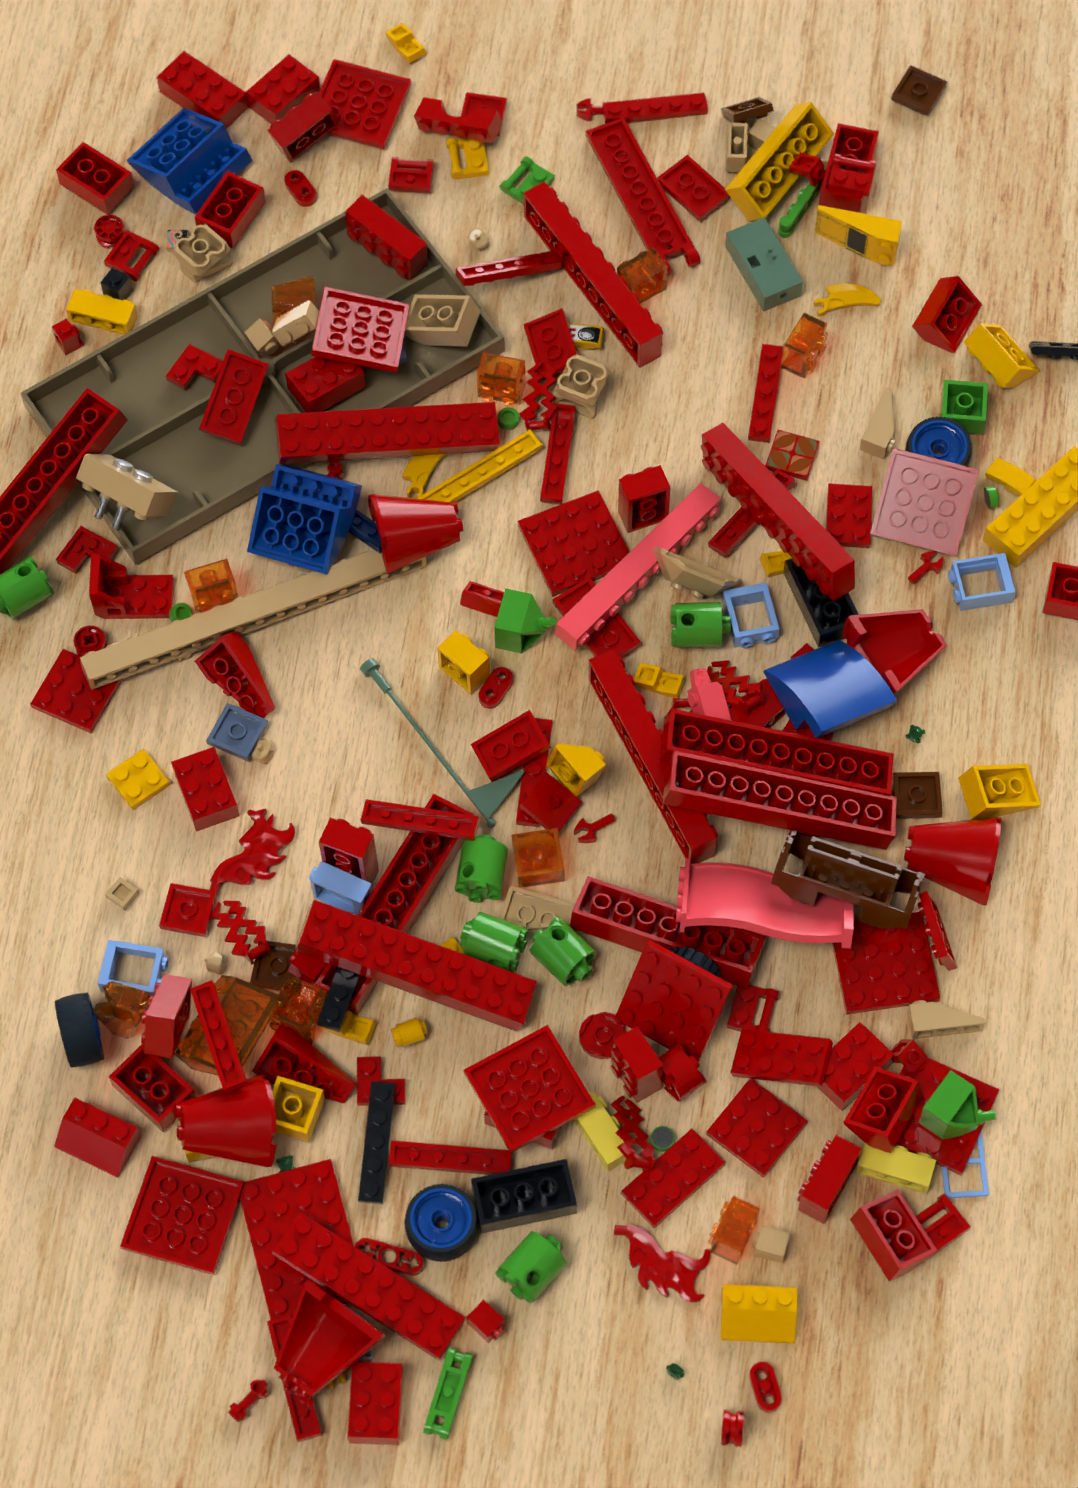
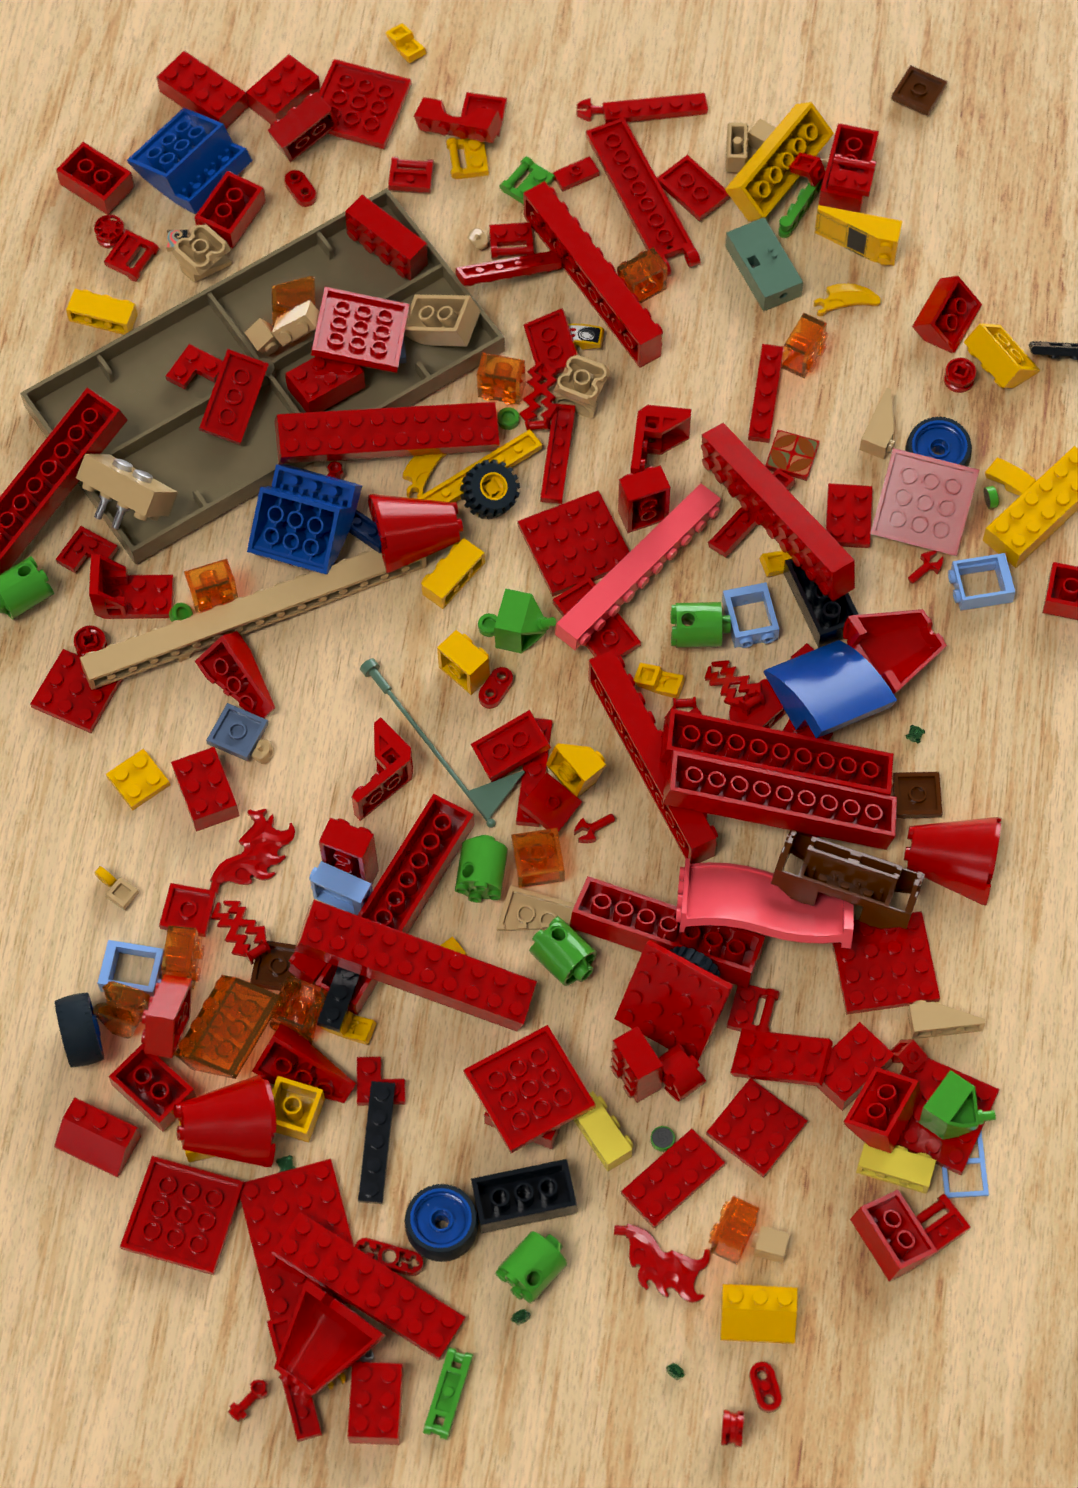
(67, 336): red brick -> none
(103, 875): none -> yellow tile
(117, 284): black brick -> none
(182, 953): none -> clear orange brick
(214, 963): tan piece -> none
(218, 1036): red plate -> none
(393, 770): none -> red bracket
(409, 1032): yellow brick -> none
(420, 820): red plate -> none
(449, 1158): red plate -> none
(452, 573): none -> yellow brick
(482, 598): red slope -> none
(486, 624): none -> bright green tile
(486, 1322): red brick -> none
(490, 489): none -> black wheel
(494, 941): bright green cylinder -> none
(511, 235): none -> red plate
(520, 1317): none -> clear green piece
(576, 173): none -> red plate
(598, 1033): red tile -> none
(632, 1126): red piece -> none
(664, 424): none -> red bracket
(692, 575): tan wedge -> none
(707, 696): coral hinge -> none
(748, 109): reddish brown plate -> none
(828, 1178): red brick -> none
(936, 930): red plate -> none
(959, 373): none -> red wheel
(965, 404): bright green brick -> none
(998, 790): yellow slope -> none

